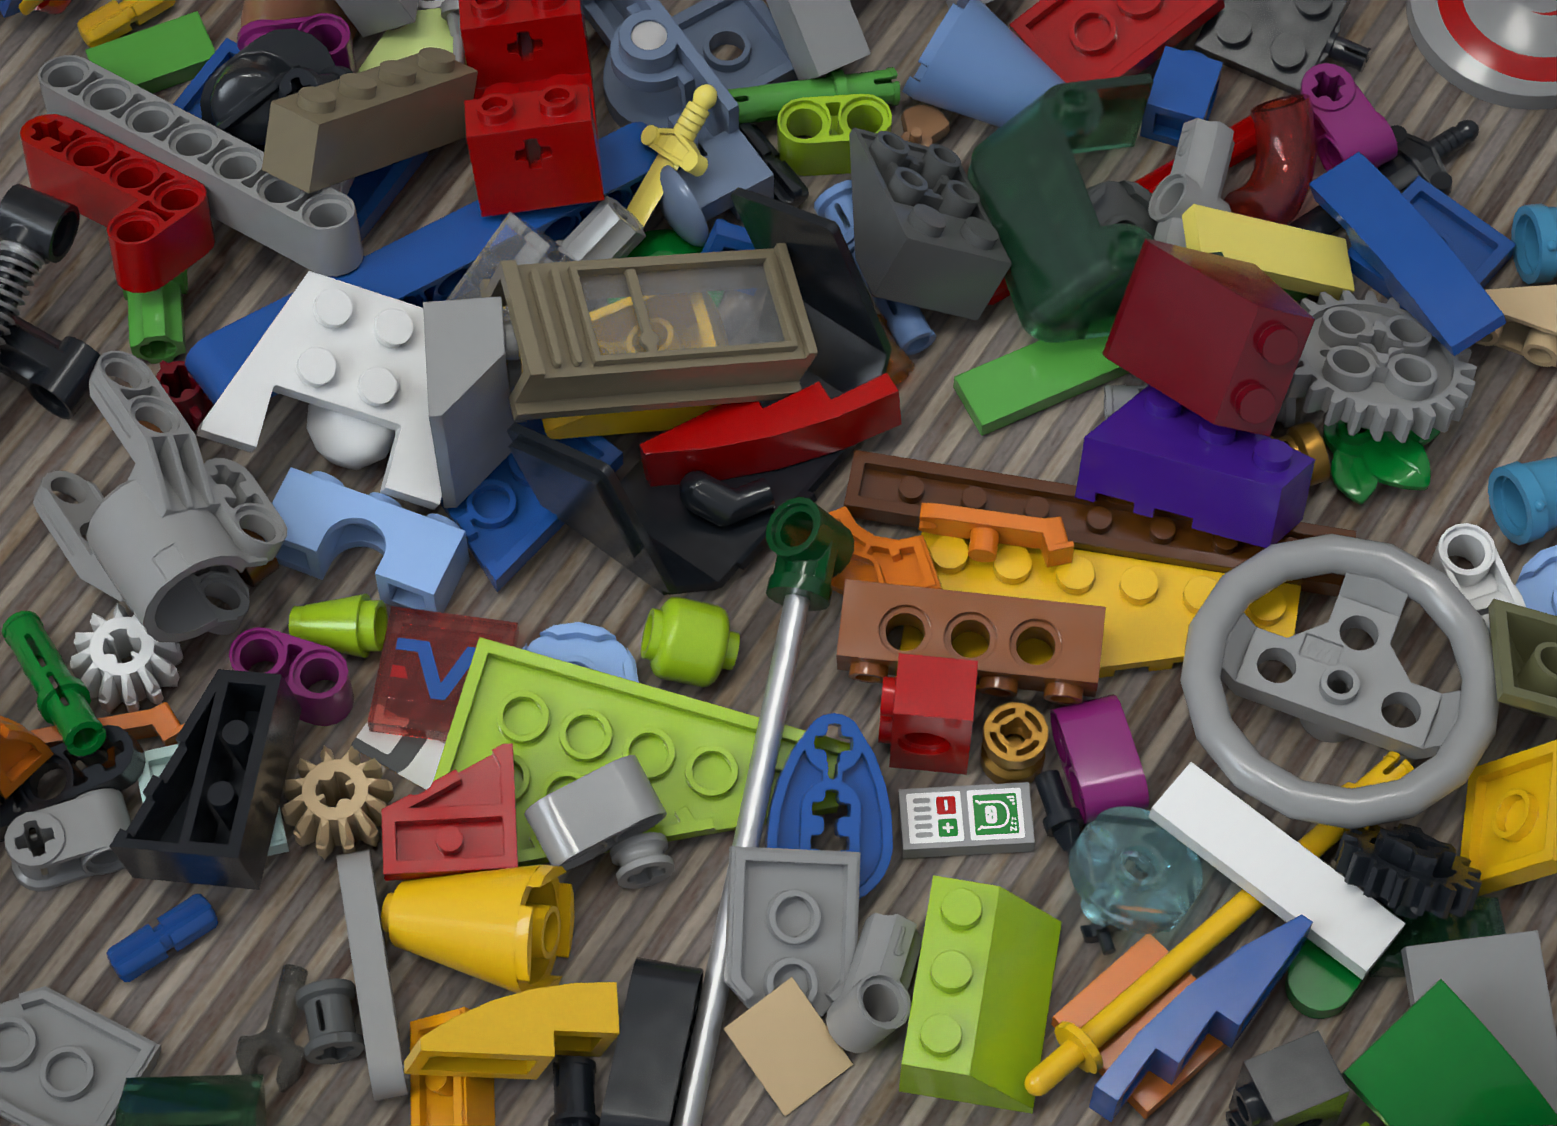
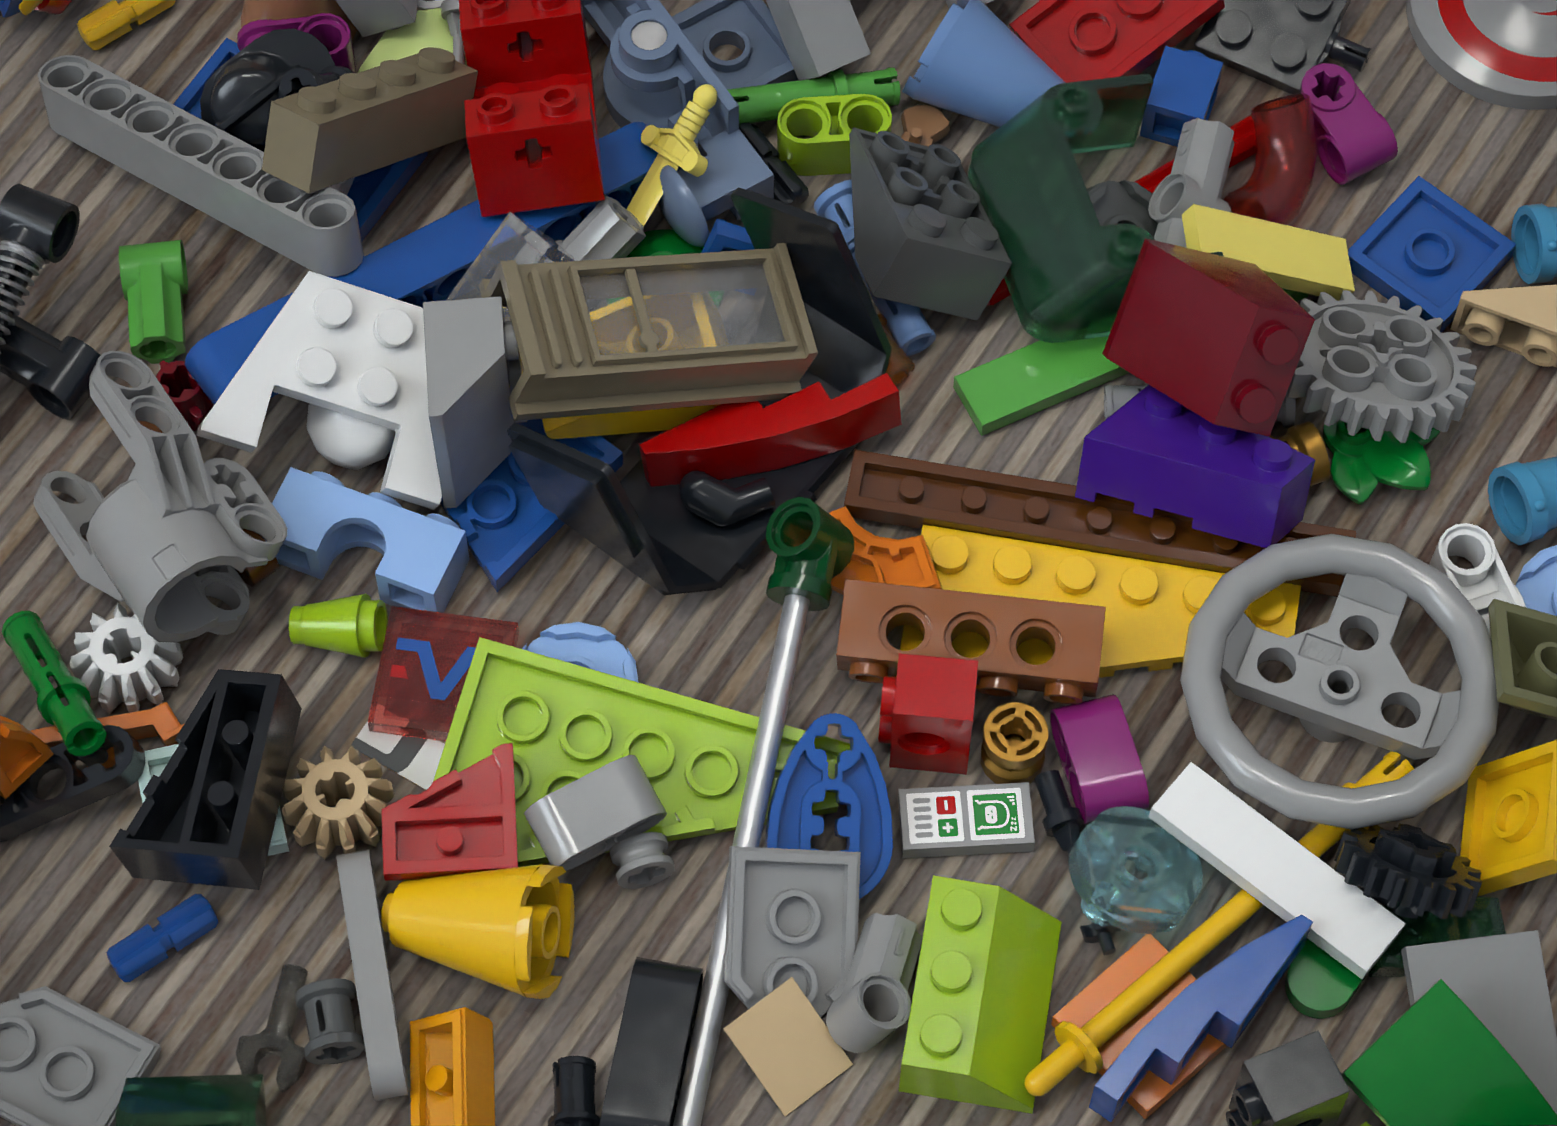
(73, 837): light grey piece -> none
(151, 212): red beam -> none
(159, 54): bright green tile -> none
(301, 666): magenta beam -> none
(520, 1033): yellow slope -> none
(689, 642): lime head -> none
(991, 527): orange piece -> none
(1408, 253): blue slope -> none
(1413, 159): black sword -> none

